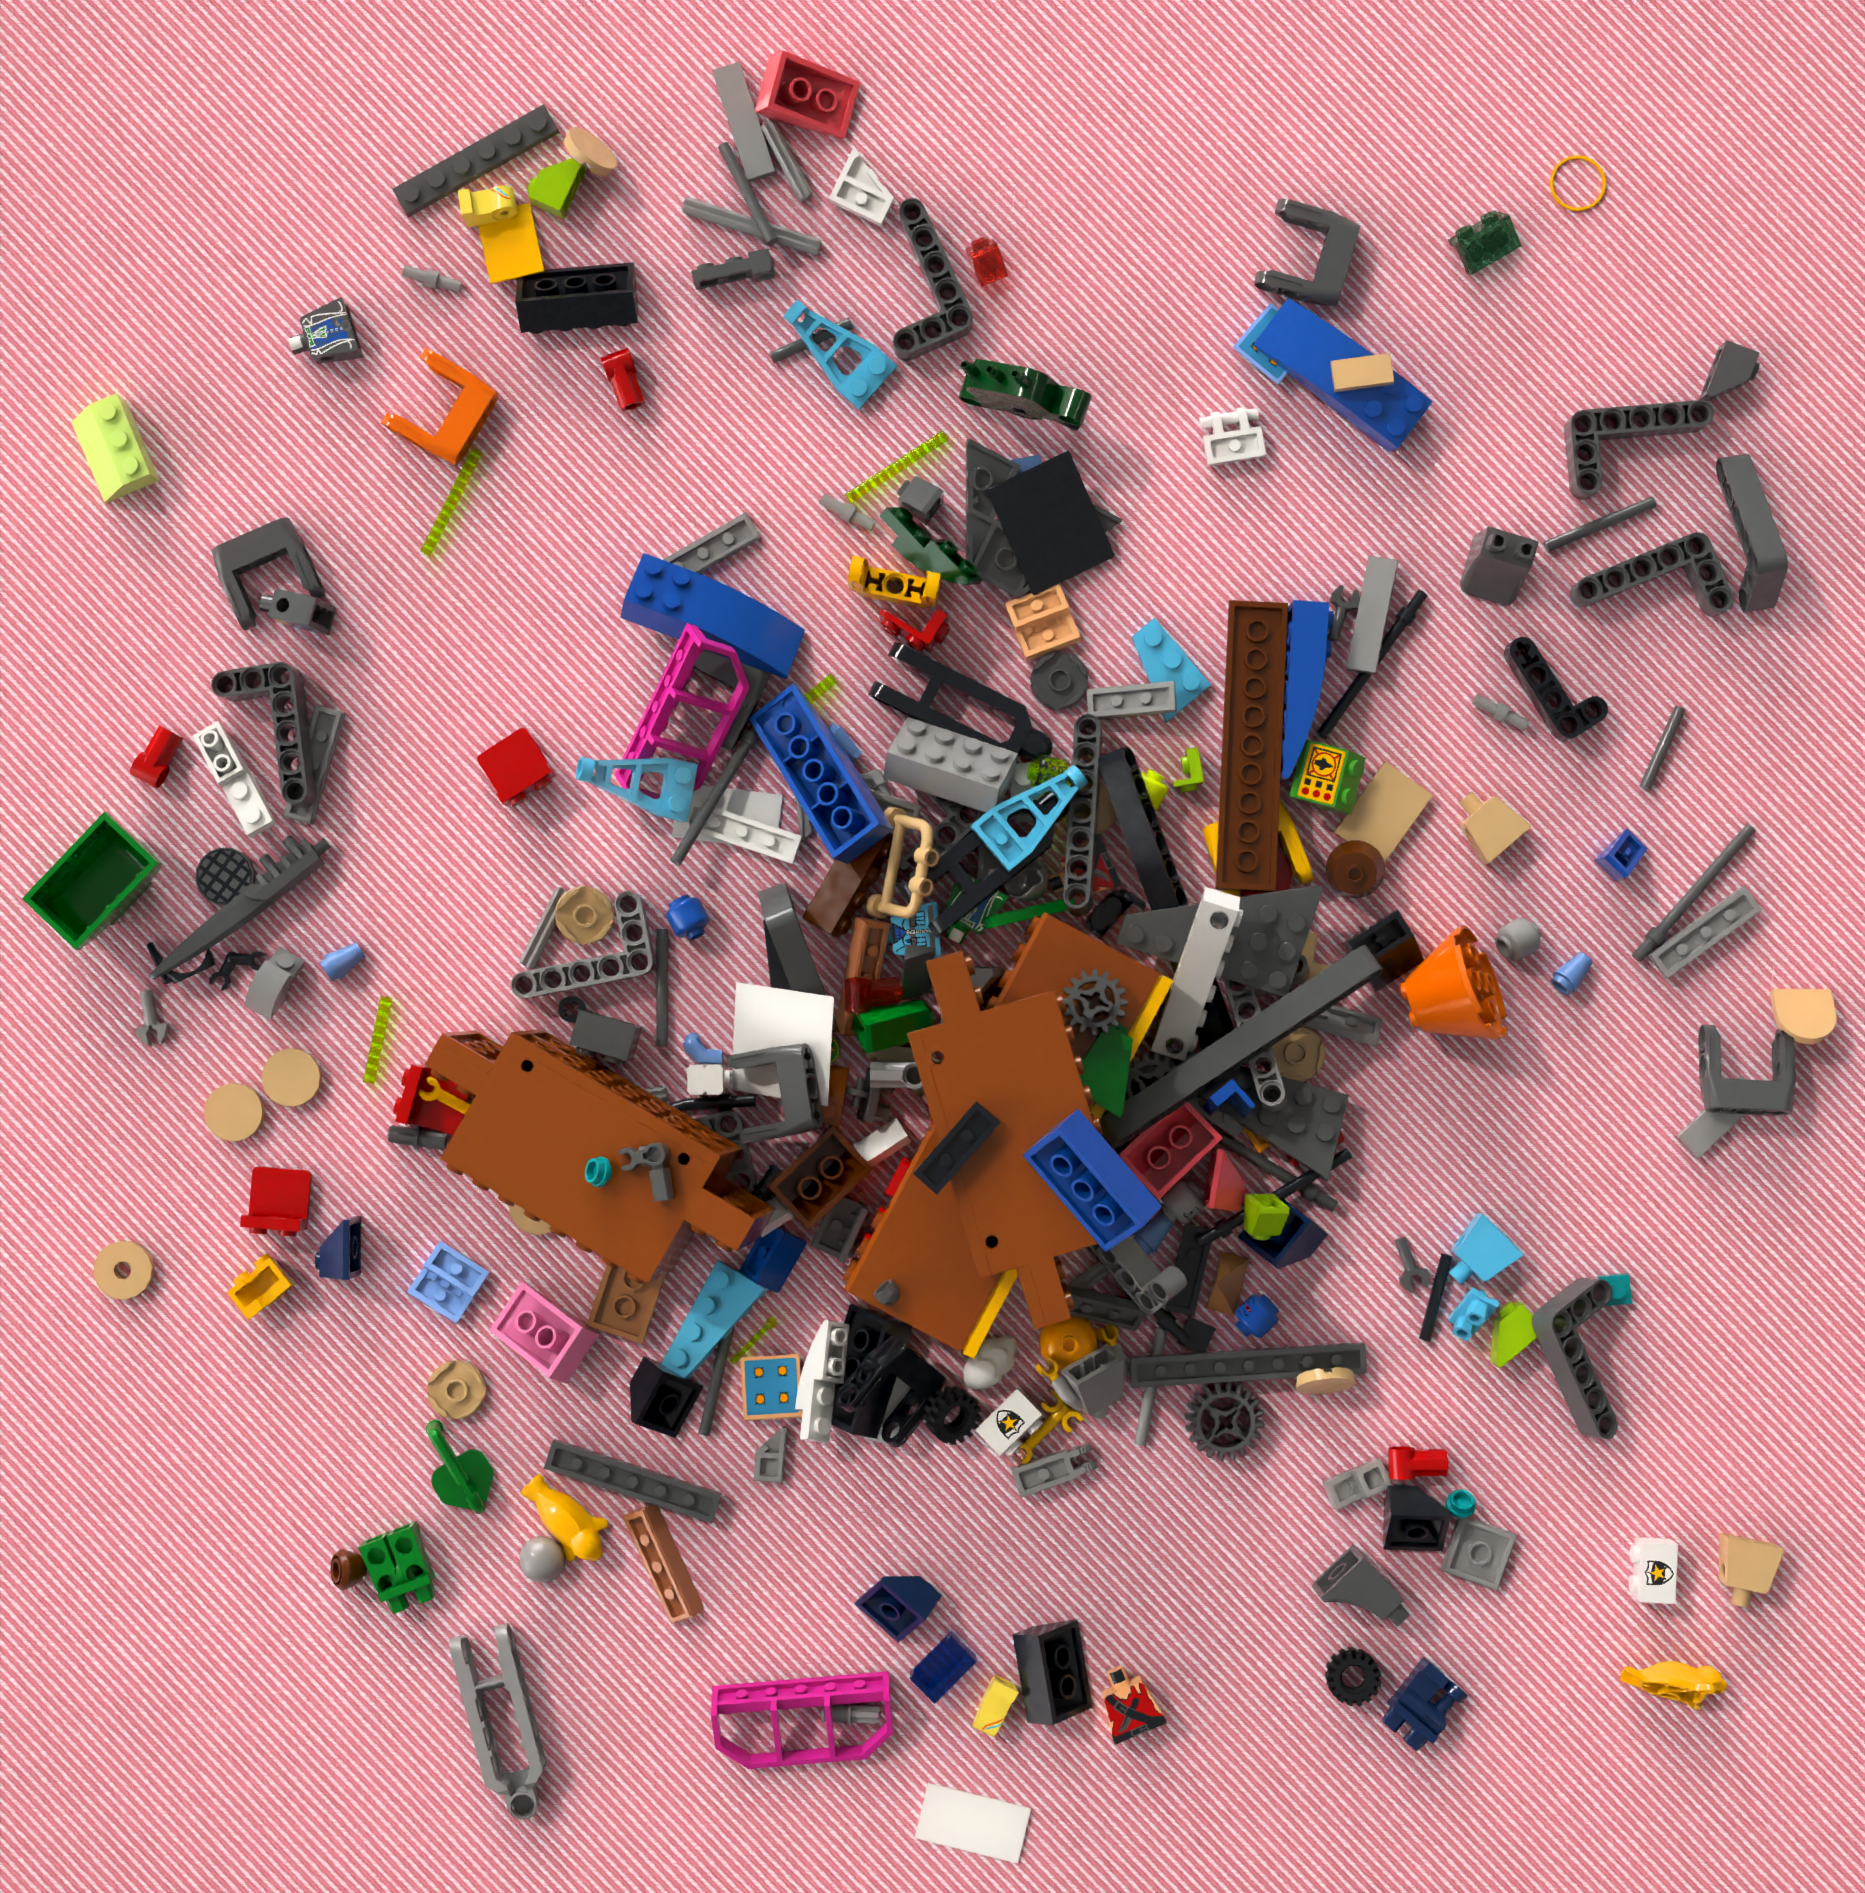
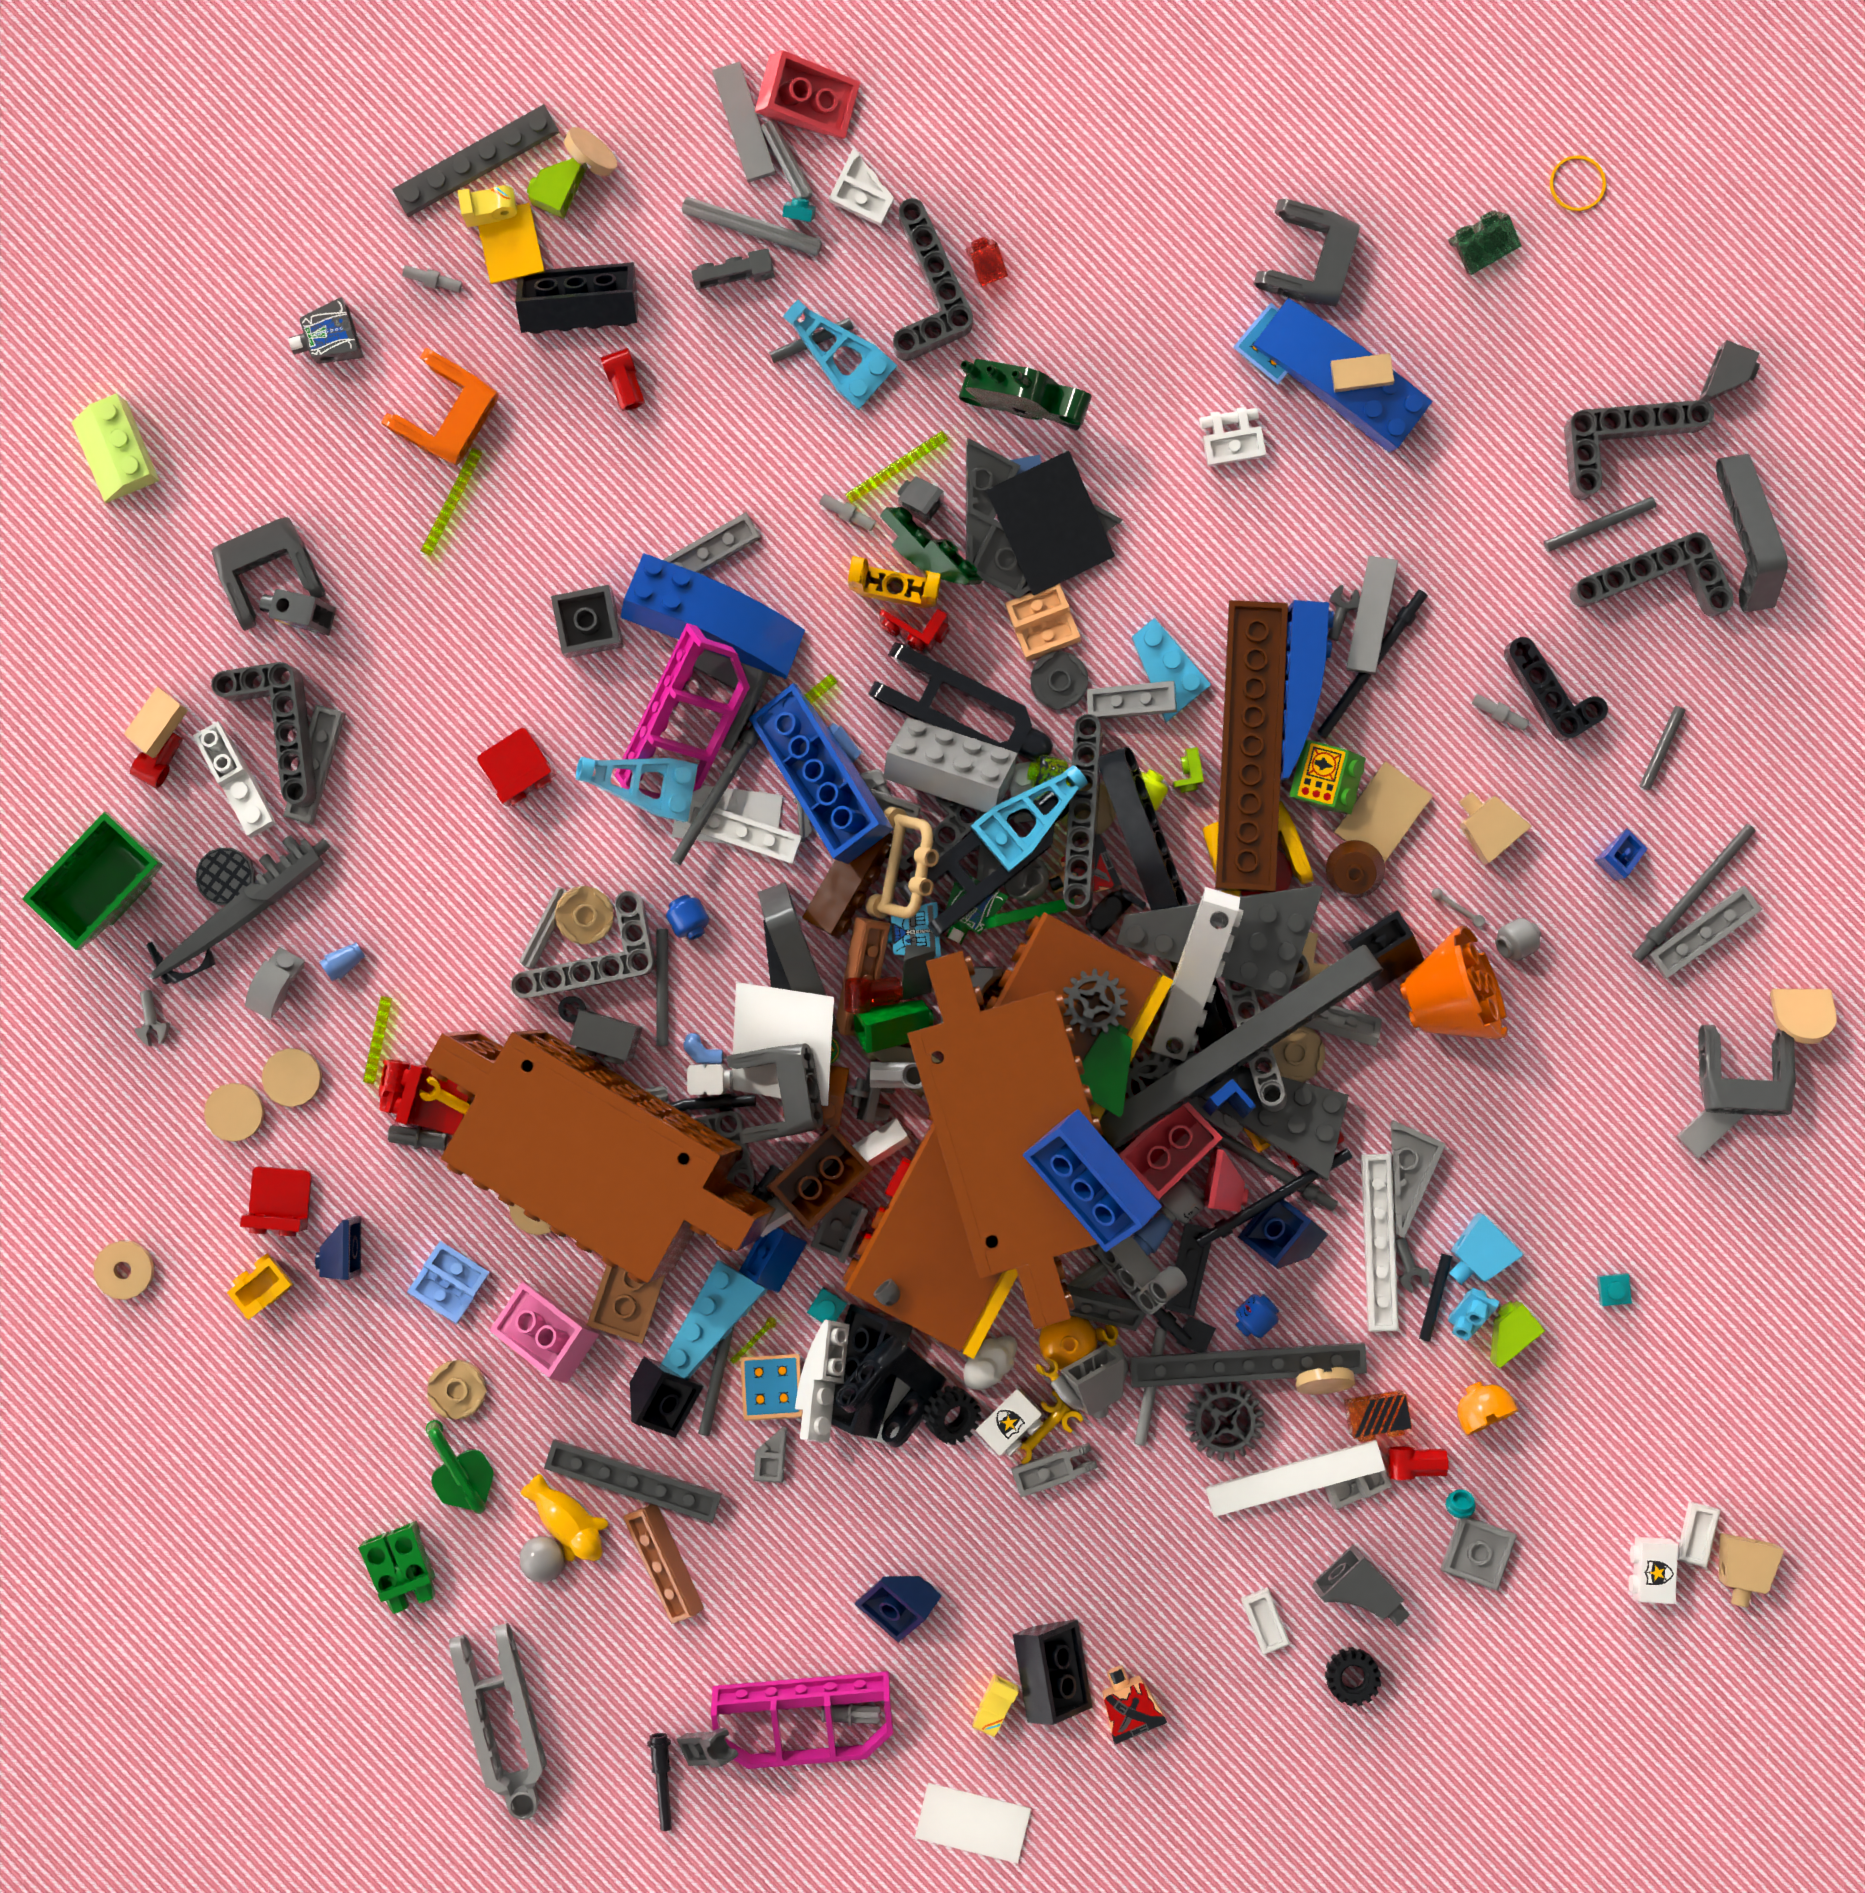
(155, 722): none -> tan tile
(228, 965): black arm -> none
(347, 1569): reddish brown cone -> none
(390, 1084): none -> red hinge
(587, 621): none -> dark grey brick
(598, 1171): teal plate -> none
(656, 1156): dark grey bar -> none
(660, 1766): none -> black pin
(707, 1748): none -> dark grey plate
(747, 193): dark grey bar -> none
(799, 210): none -> teal plate
(827, 1306): none -> teal plate
(943, 1666): clear blue panel -> none
(956, 1147): black plate -> none
(1227, 1283): medium nougat slope -> none
(1264, 1215): lime slope -> none
(1265, 1621): none -> white tile
(1295, 1478): none -> white tile
(1378, 1415): none -> brick
(1379, 1242): none -> white tile
(1413, 1165): none -> light grey wing
(1413, 1520): black slope -> none
(1413, 1704): dark blue hips -> none
(1477, 920): none -> light grey hinge
(1484, 1407): none -> light orange cylinder
(1497, 565): dark grey hips -> none
(1557, 1333): dark grey beam -> none
(1571, 974): medium blue cone -> none
(1677, 1681): yellow animal -> none
(1698, 1534): none -> white tile

